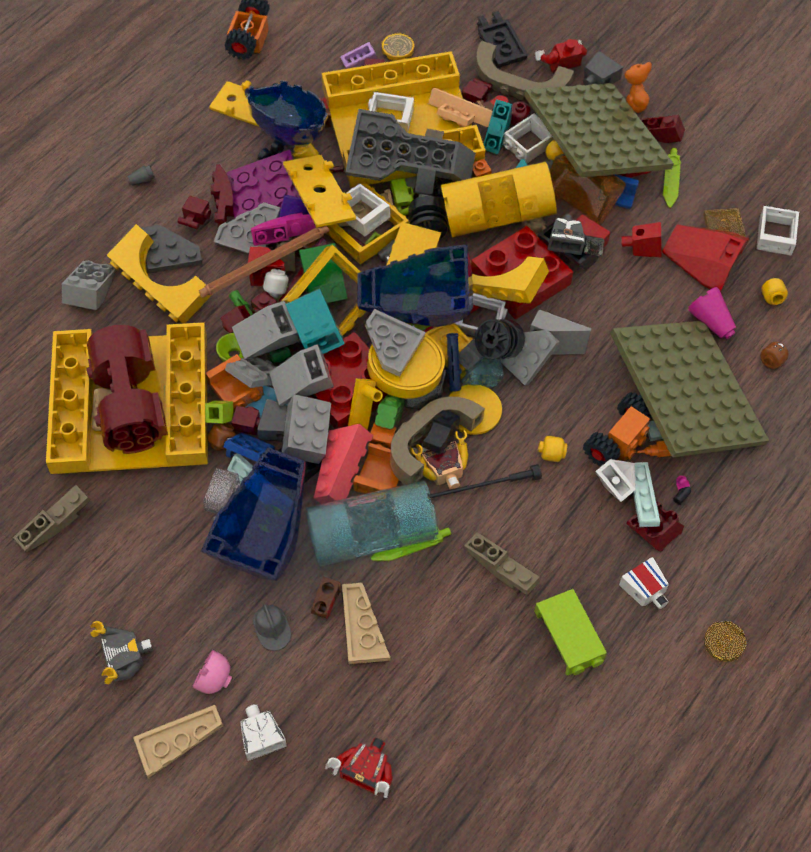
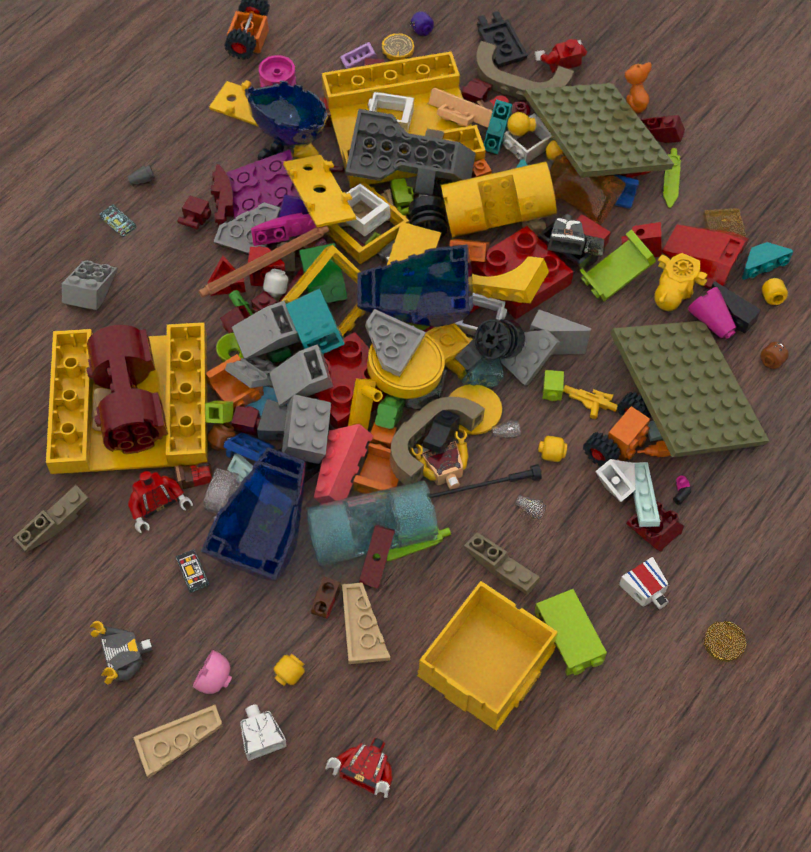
(117, 220): none -> clear light blue tile
(130, 257): yellow arch -> none
(152, 495): none -> red torso
(170, 250): dark grey plate -> none
(192, 570): none -> tile
(193, 475): none -> leg
(223, 268): none -> red slope
(272, 627): dark grey piece -> none
(275, 69): none -> dark pink wheel
(289, 670): none -> yellow head
(373, 566): none -> dark red tile
(422, 23): none -> dark purple head
(453, 362): dark blue pin -> none
(477, 249): none -> orange panel
(488, 656): none -> yellow piece
(509, 429): none -> clear cone
(520, 124): none -> yellow piece
(531, 506): none -> clear cone
(553, 385): none -> lime brick
(592, 401): none -> yellow piece
(602, 70): dark grey torso -> none
(618, 267): none -> lime panel
(677, 280): none -> yellow helmet
(742, 312): none -> black slope
(765, 258): none -> teal slope
(777, 243): white window -> none

